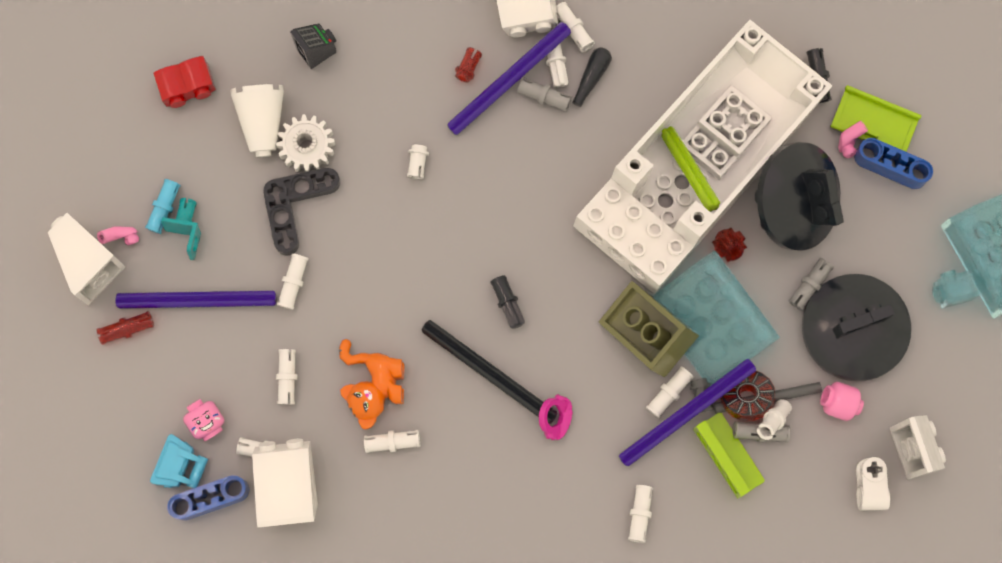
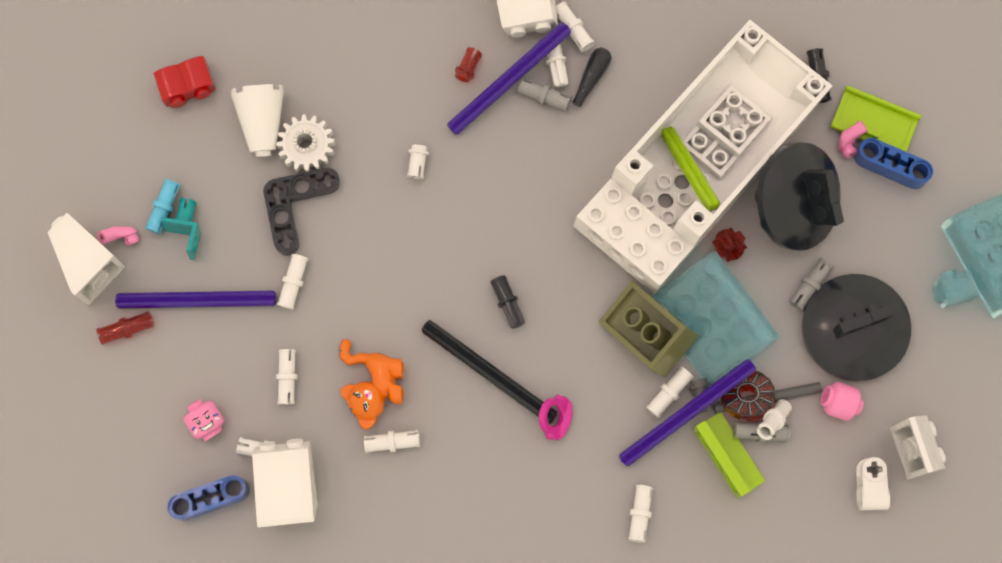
(174, 463): medium azure piece -> none
(314, 43): black slope -> none

